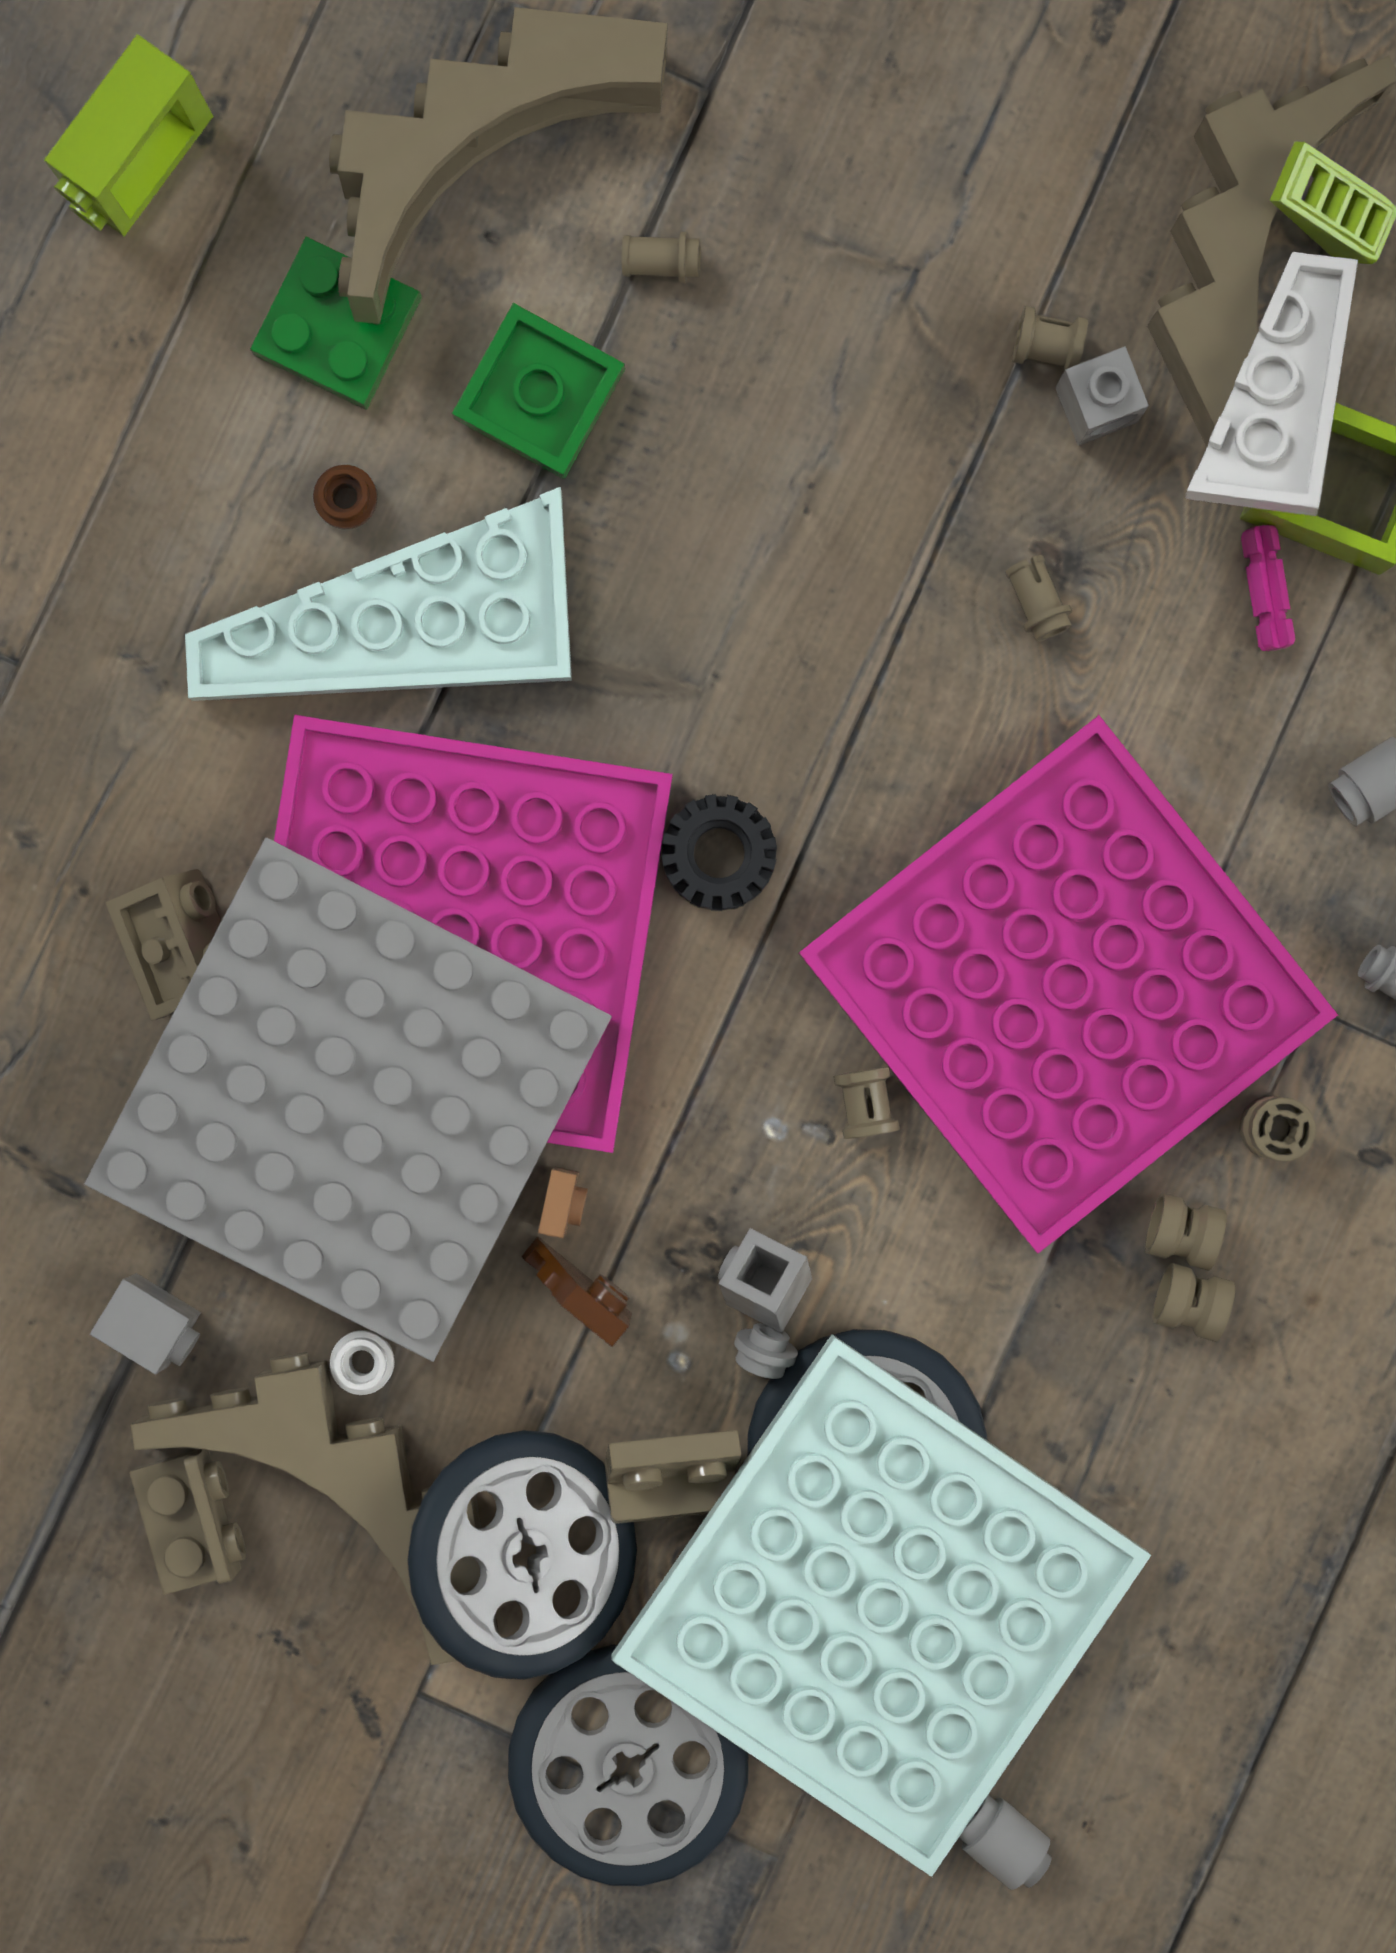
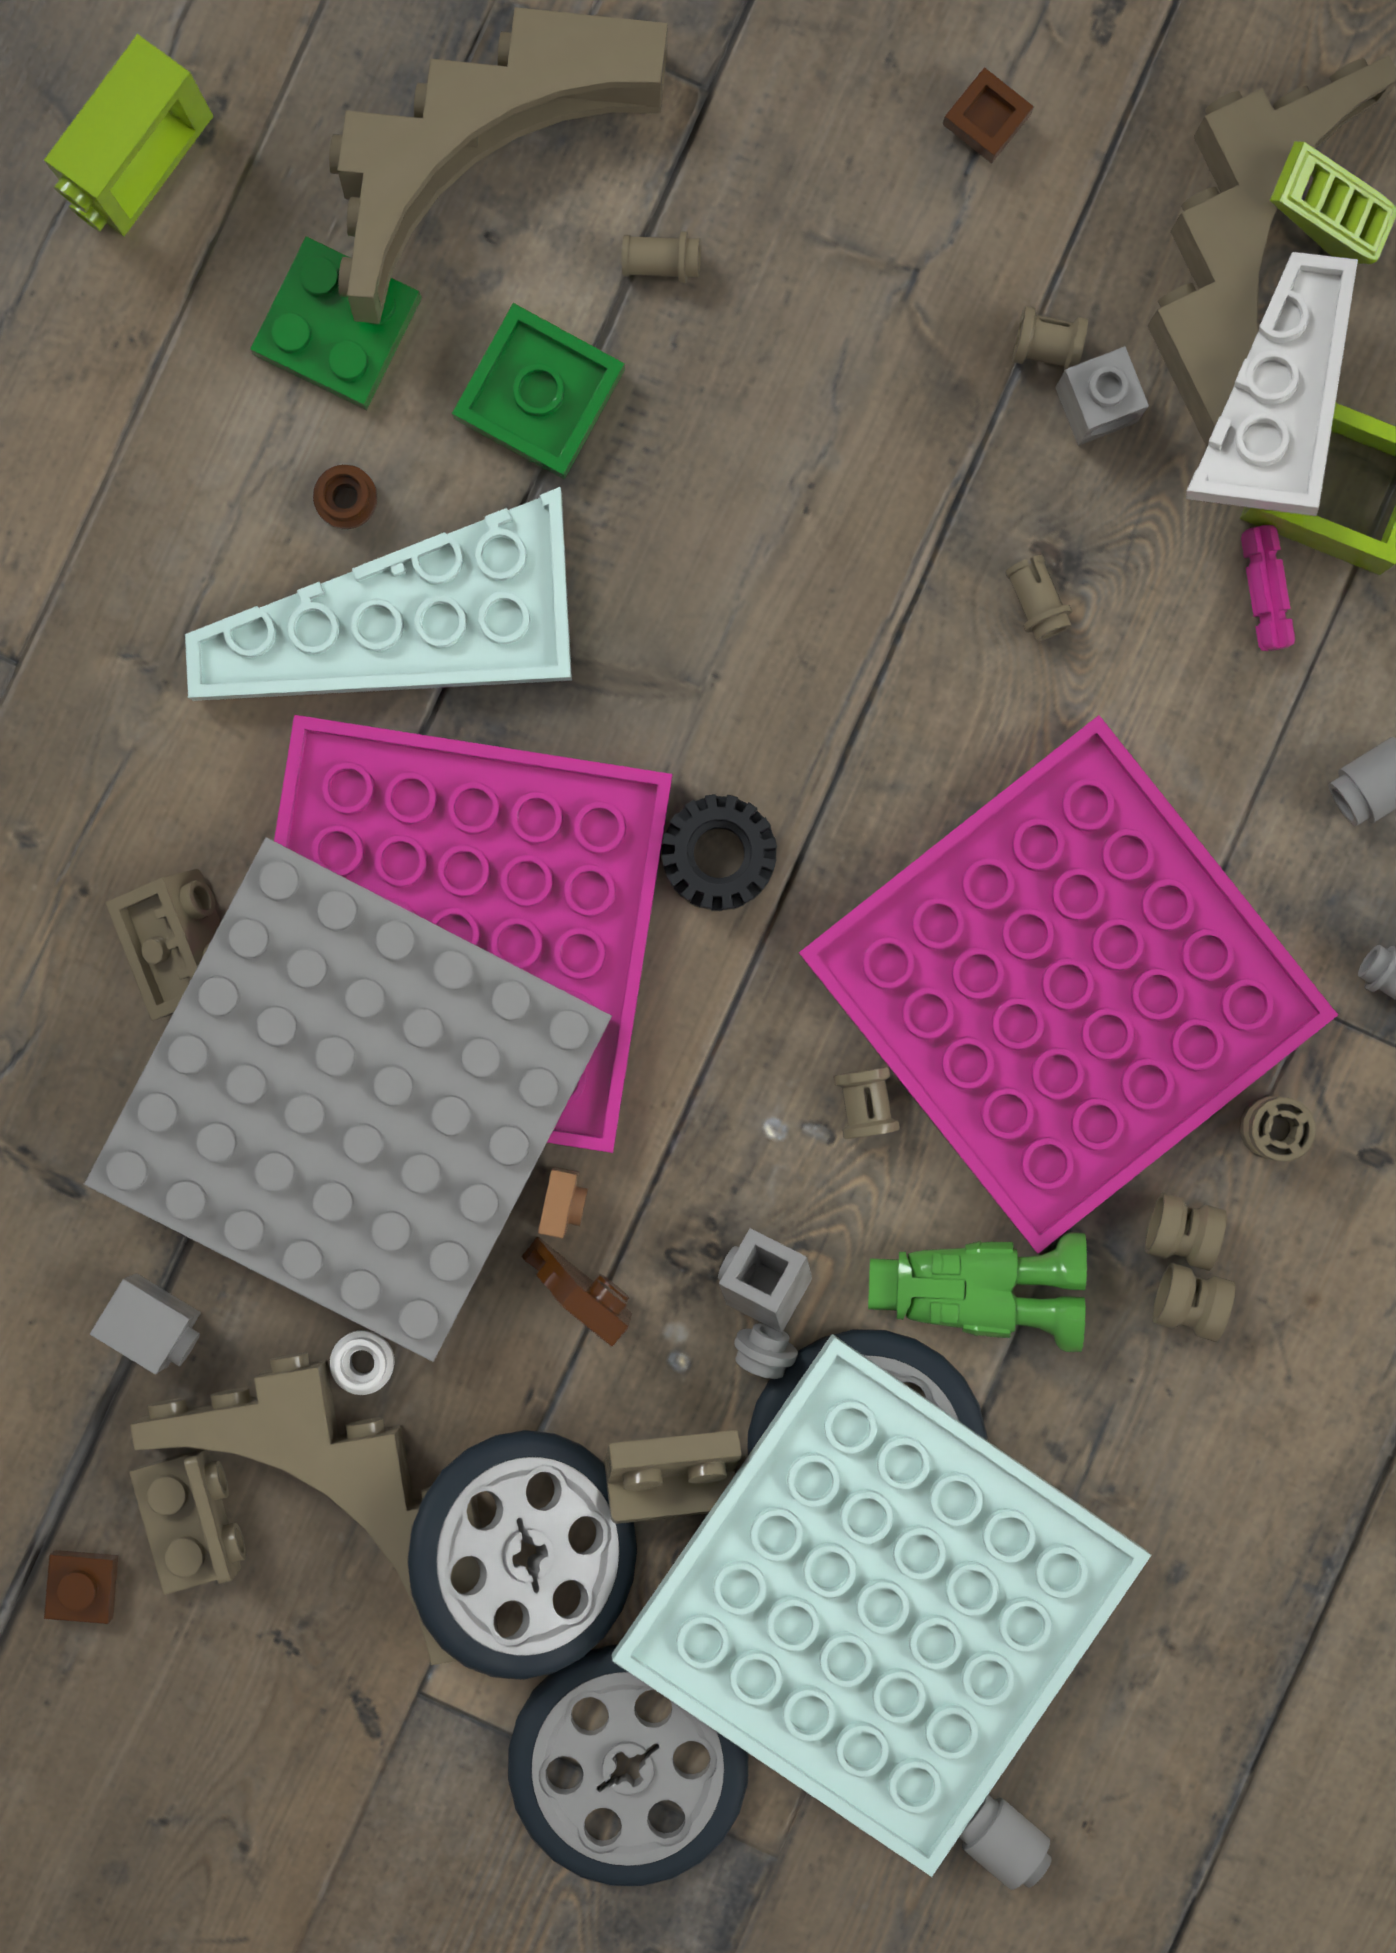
(81, 1586): none -> reddish brown plate
(976, 1284): none -> bright green piece
(988, 115): none -> reddish brown plate

